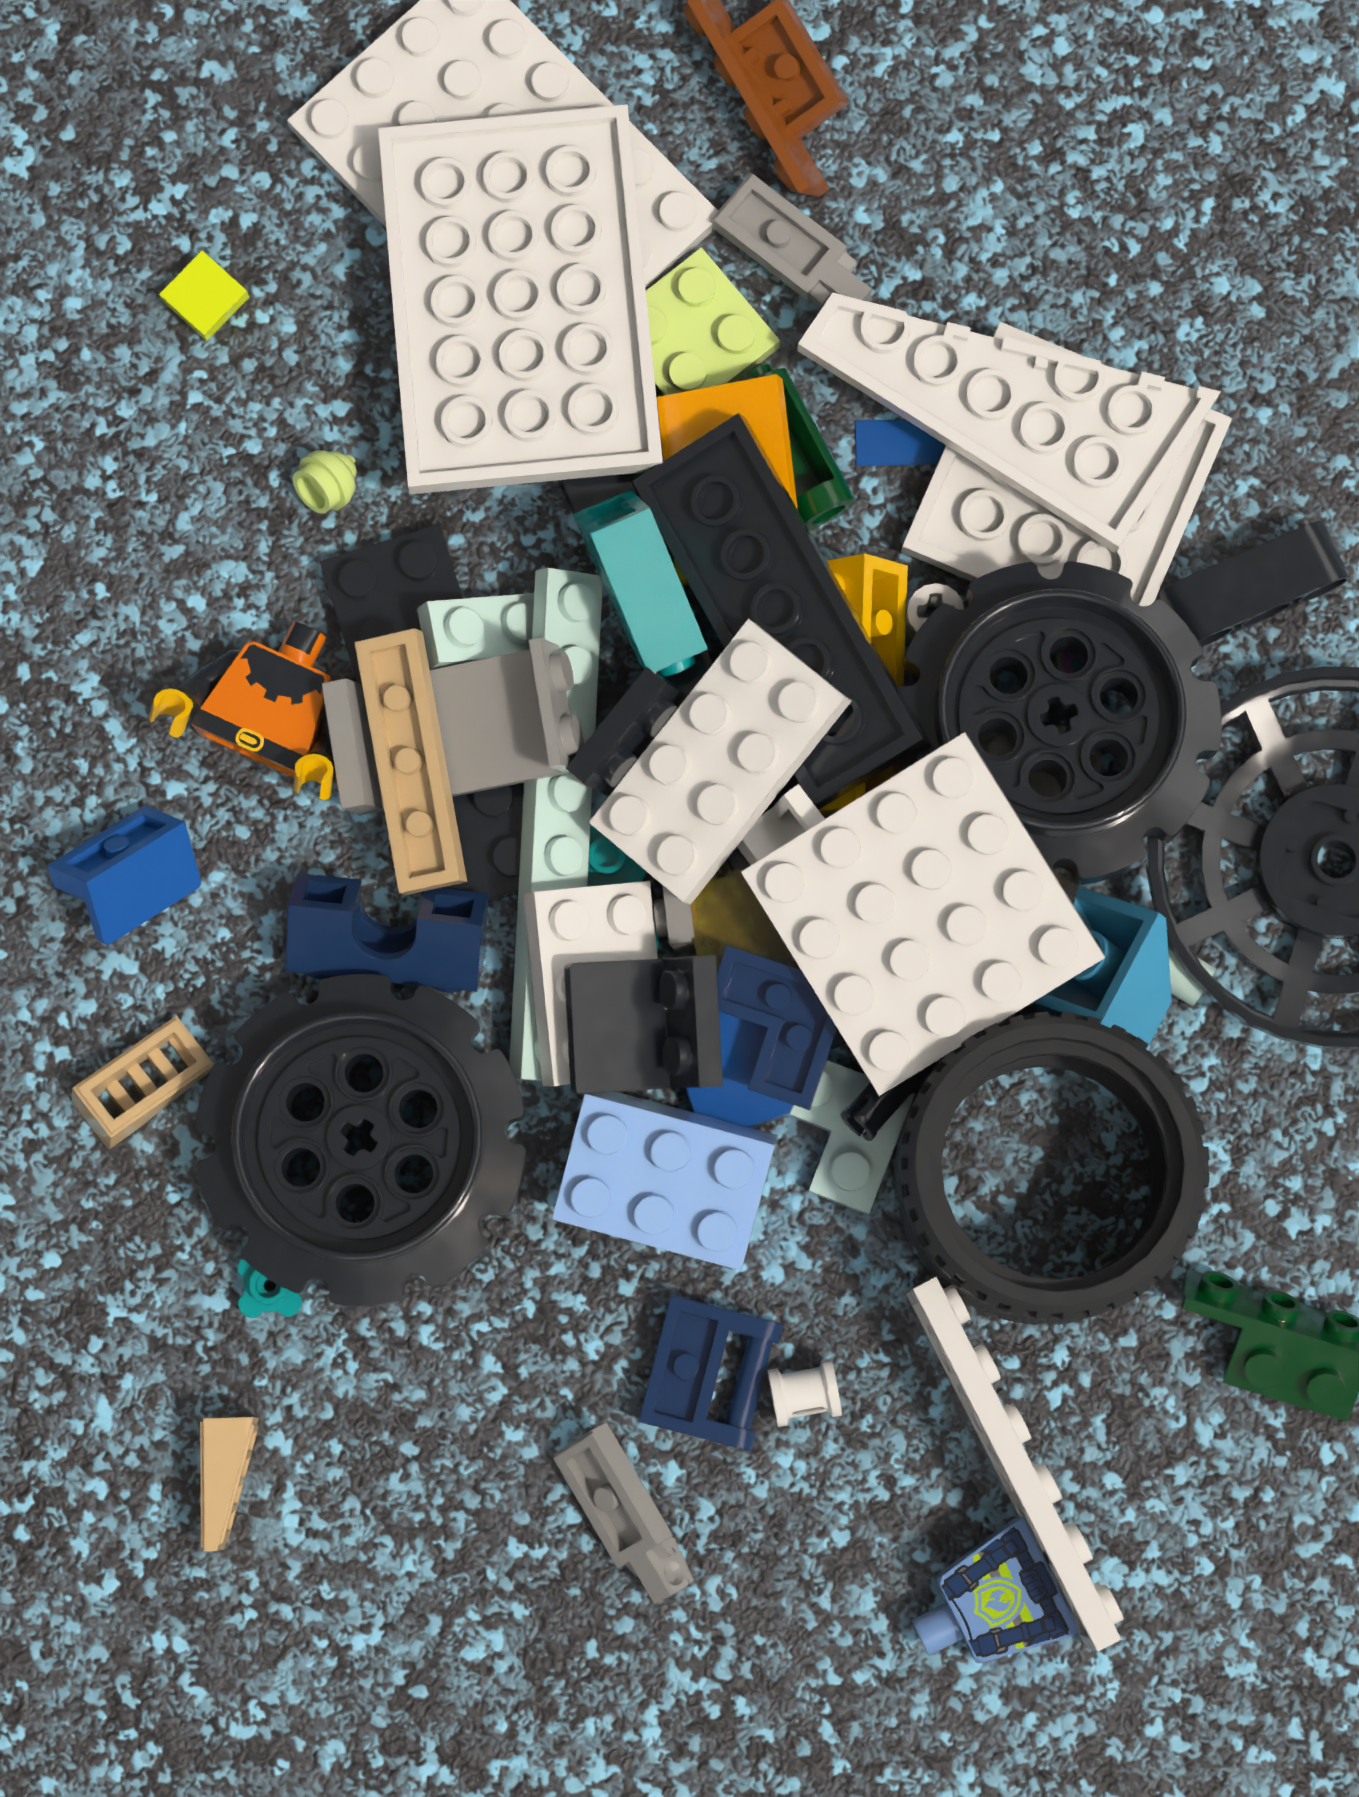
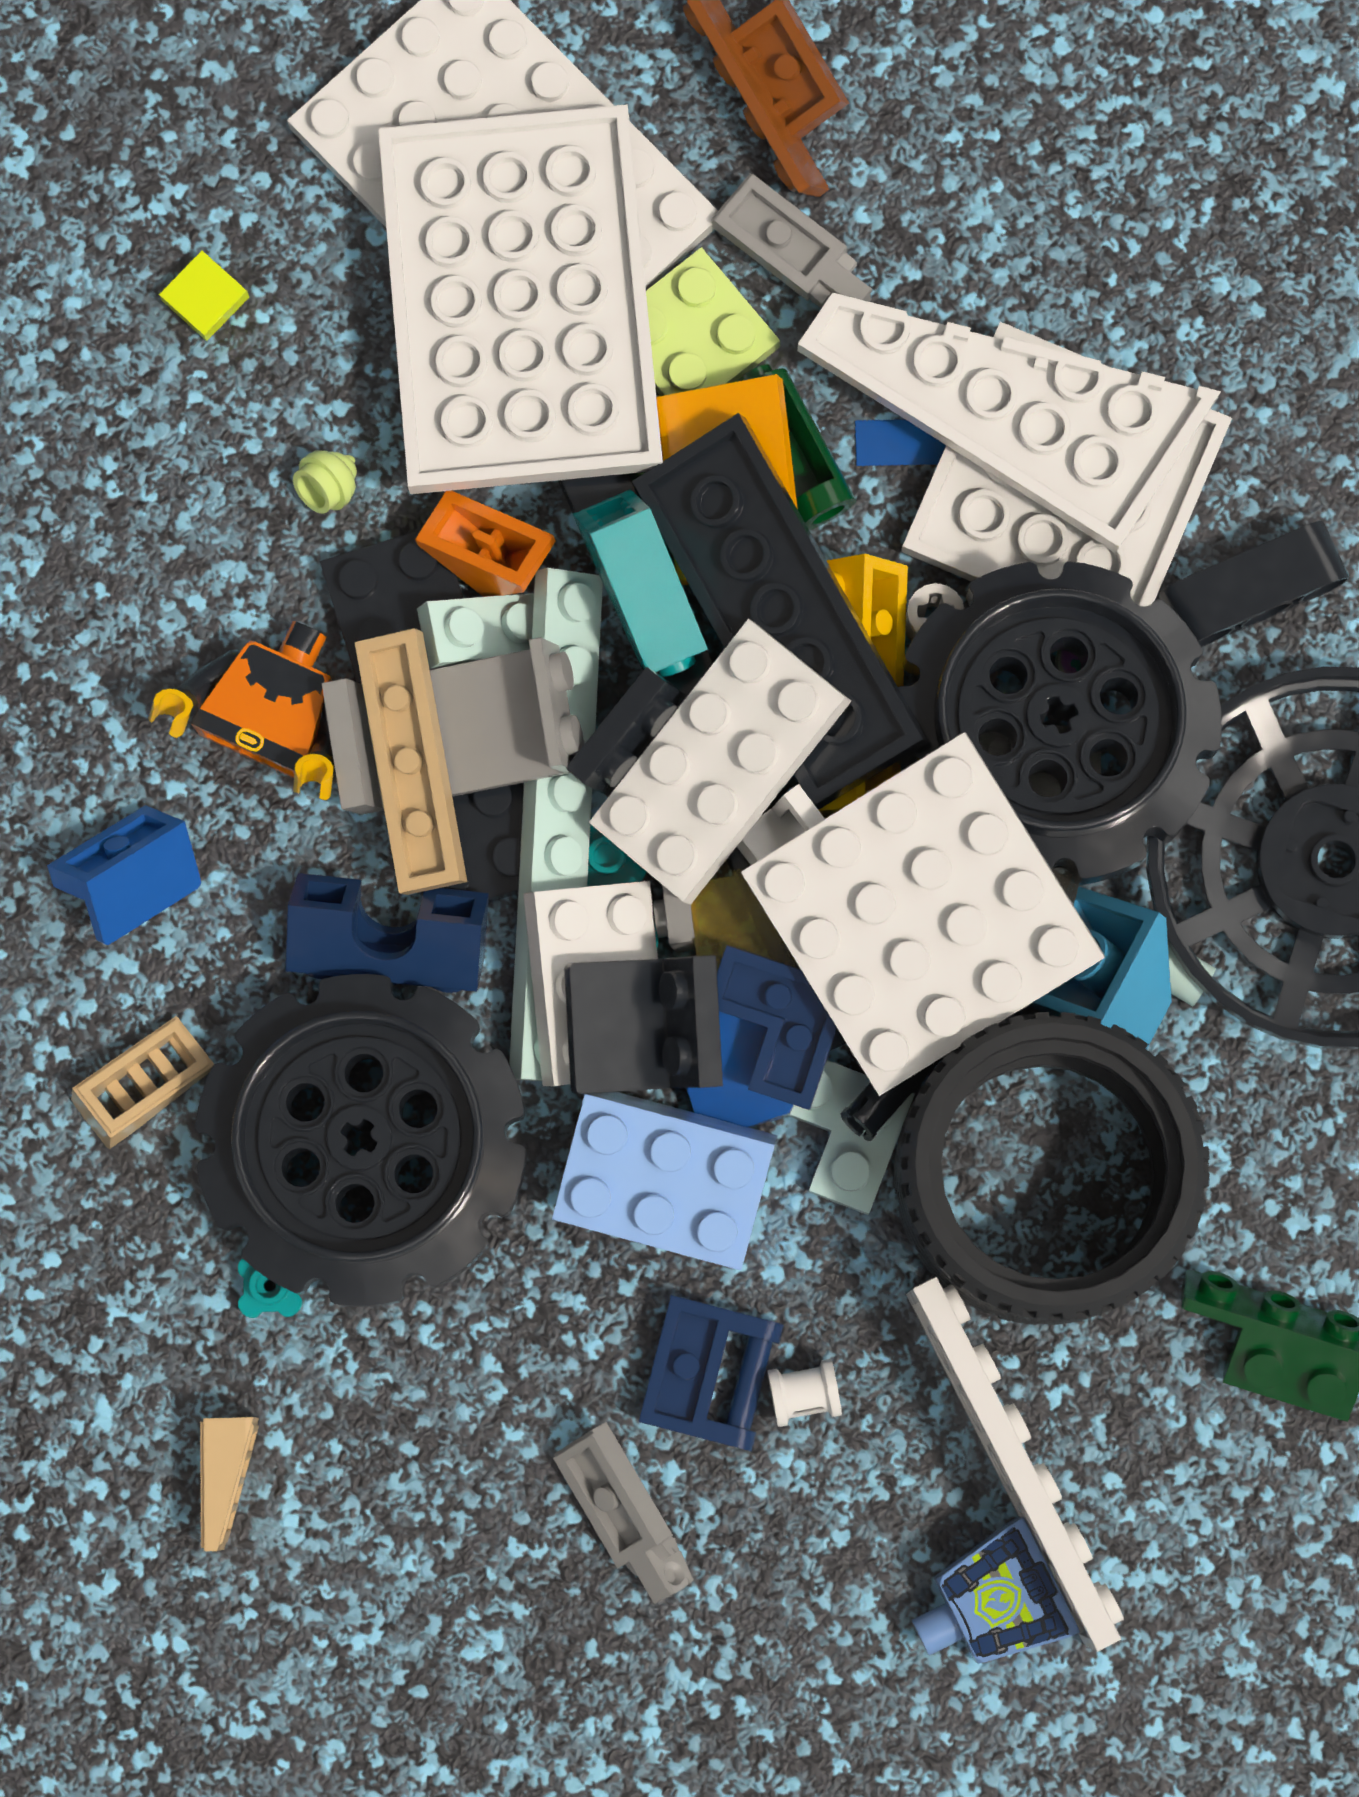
(484, 545): none -> orange slope

